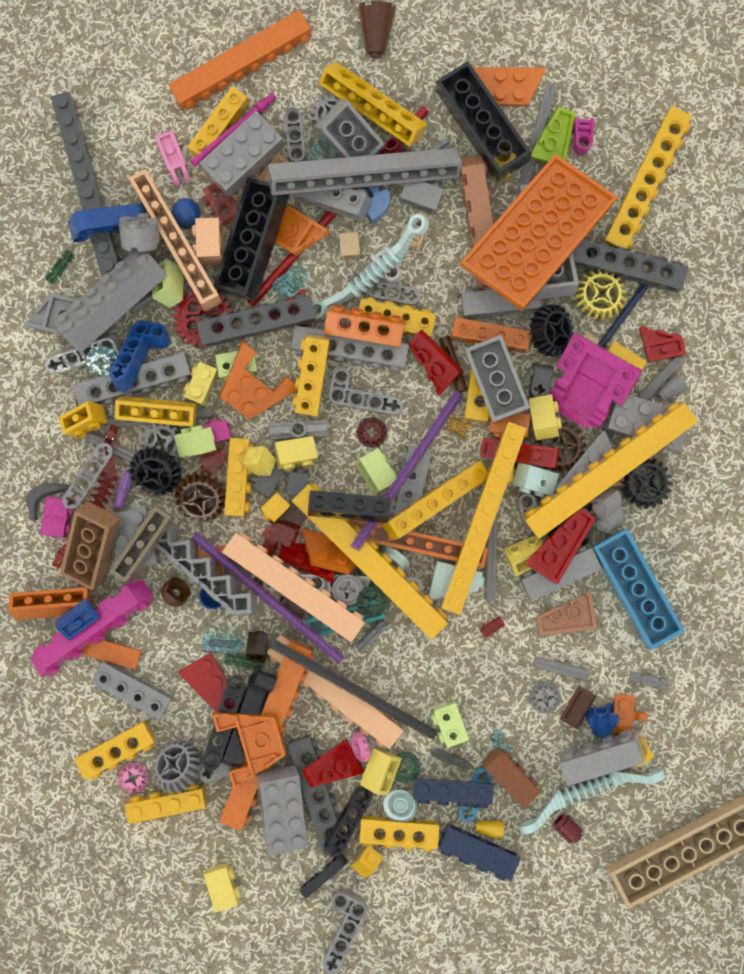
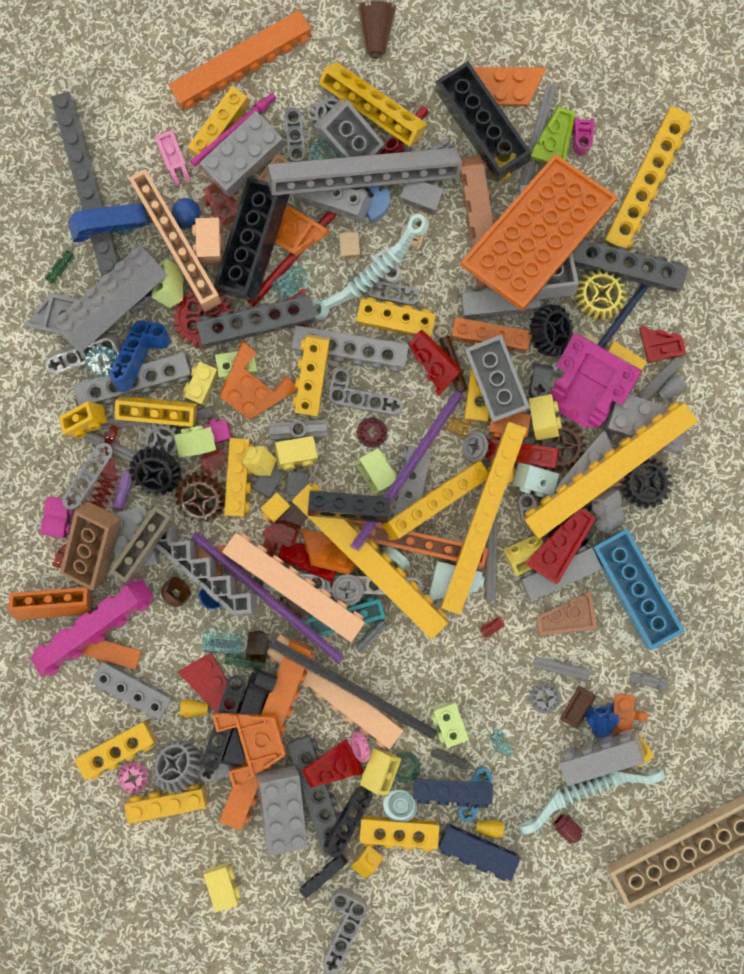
(39, 492): dark grey piece -> none
(77, 619): blue slope -> none
(139, 232): light grey brick -> none
(192, 708): none -> yellow cone
(335, 327): orange brick -> none
(373, 611): clear green gear -> none
(471, 452): none -> light grey gear
(511, 776): dark orange brick -> none

